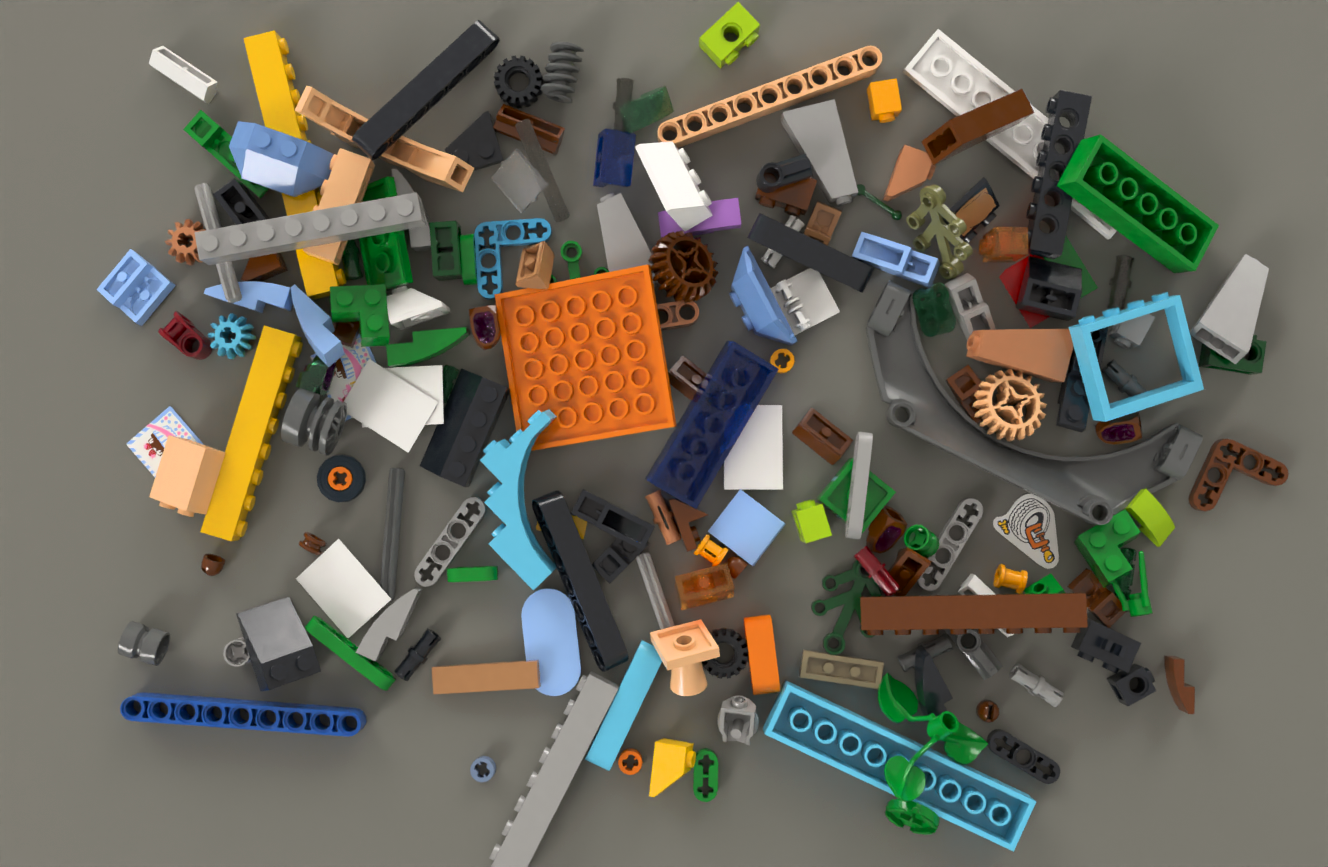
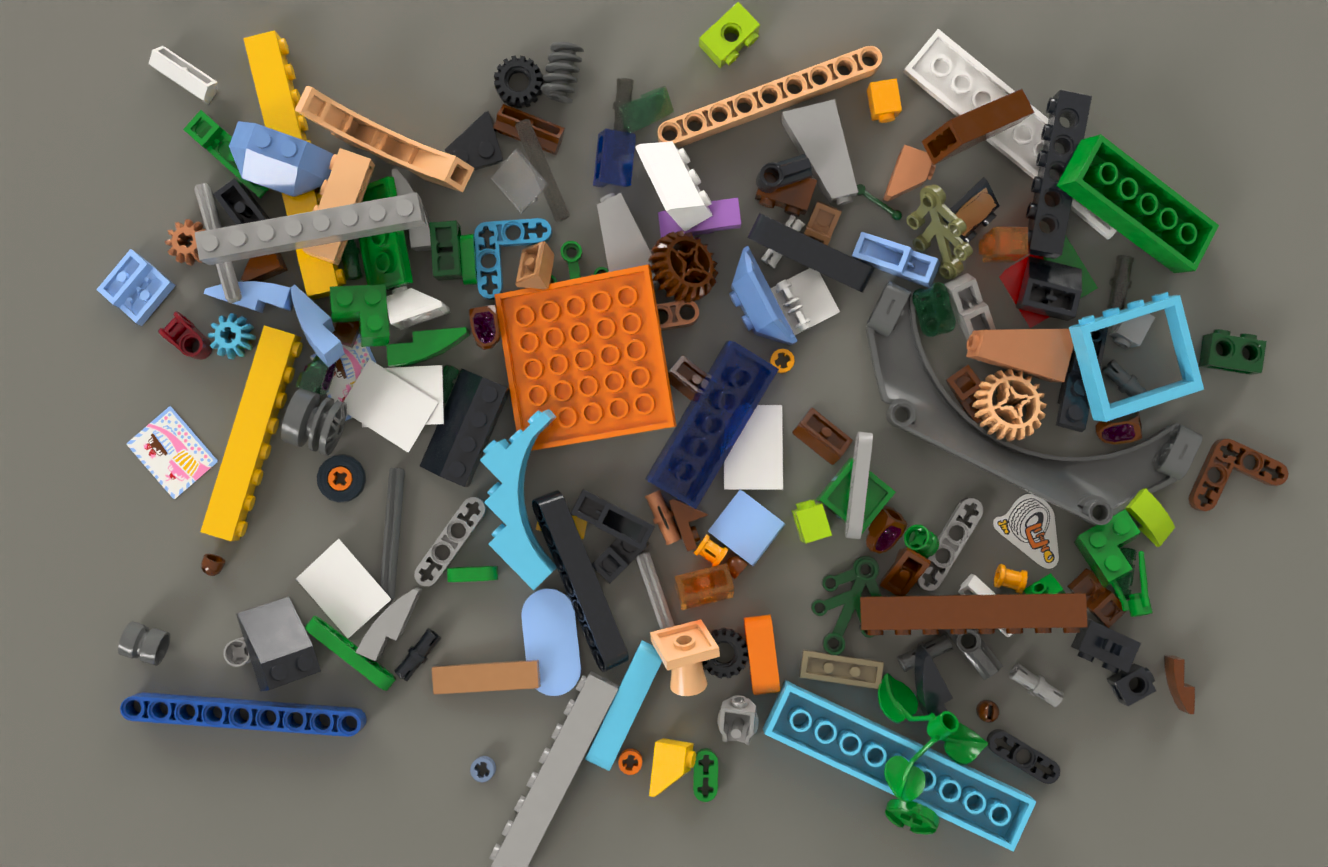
(186, 476): light nougat brick -> none
(312, 543): reddish brown bush -> none
(425, 90): black beam -> none
(877, 571): dark red axle -> none
(1233, 312): light grey slope -> none

